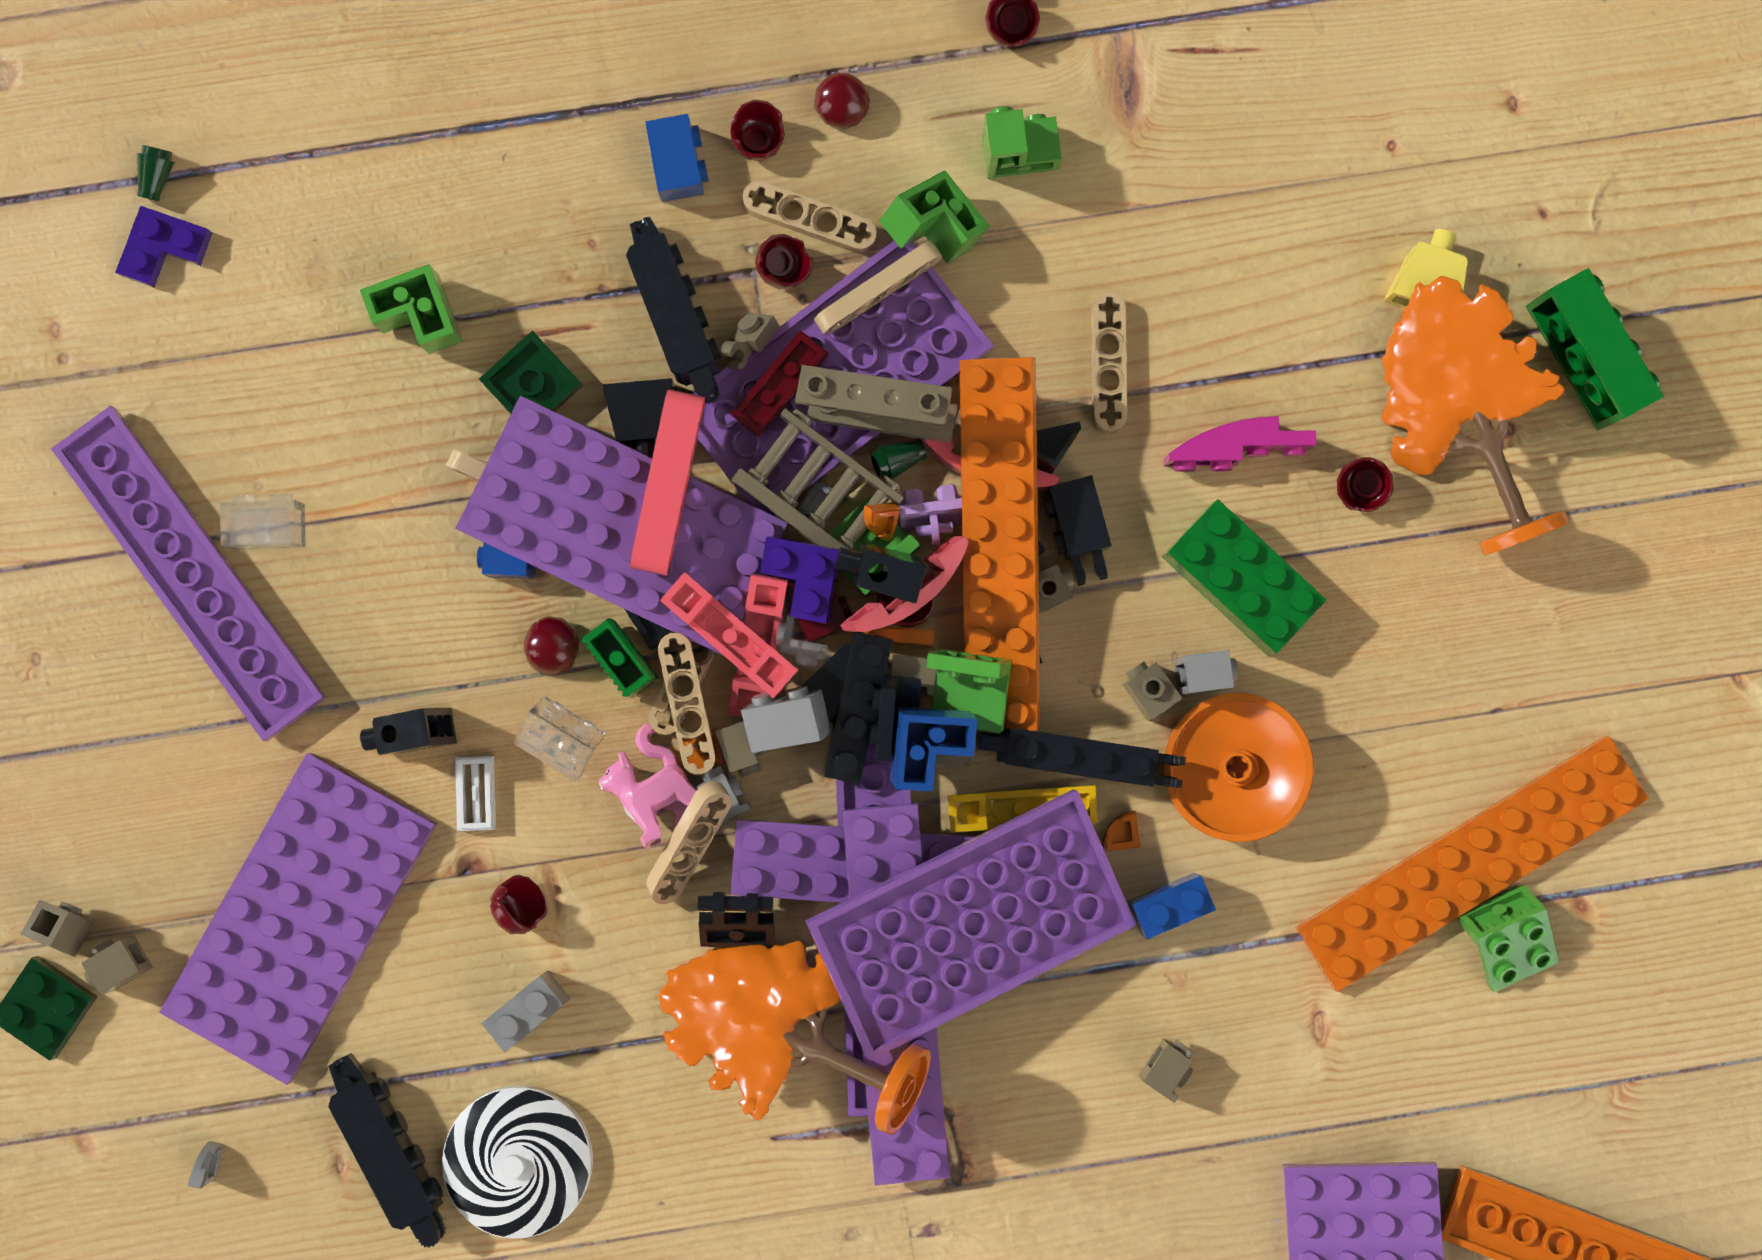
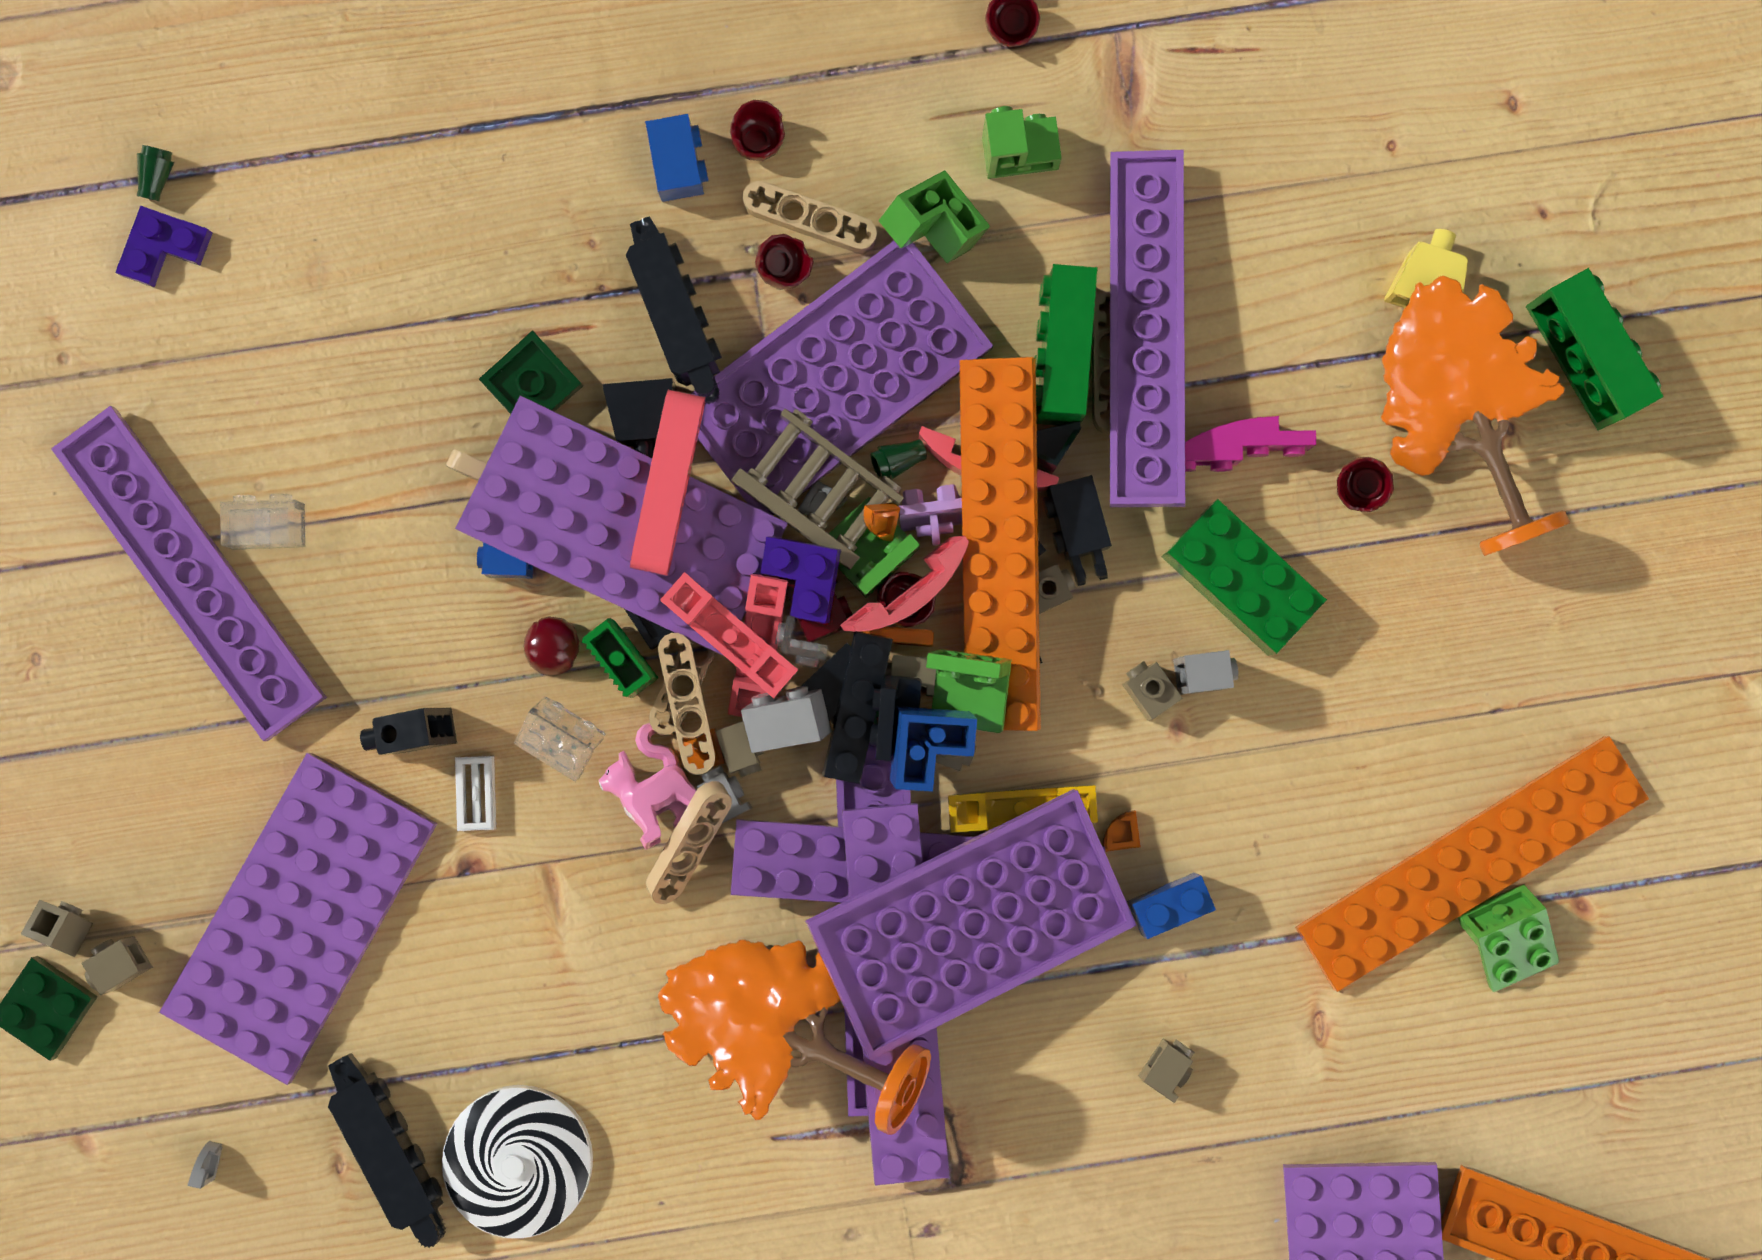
(414, 299): bright green brick -> none
(518, 905): dark red hair -> none
(526, 1011): light grey brick -> none
(734, 928): black plate -> none
(750, 335): dark tan plate -> none
(778, 385): dark red tile -> none
(841, 100): dark red hair -> none
(877, 288): tan beam -> none
(877, 403): dark tan fence -> none
(898, 577): black torso -> none
(1066, 343): none -> green brick
(1081, 757): black hinge -> none
(1147, 329): none -> medium lavender plate
(1242, 769): orange dish -> none

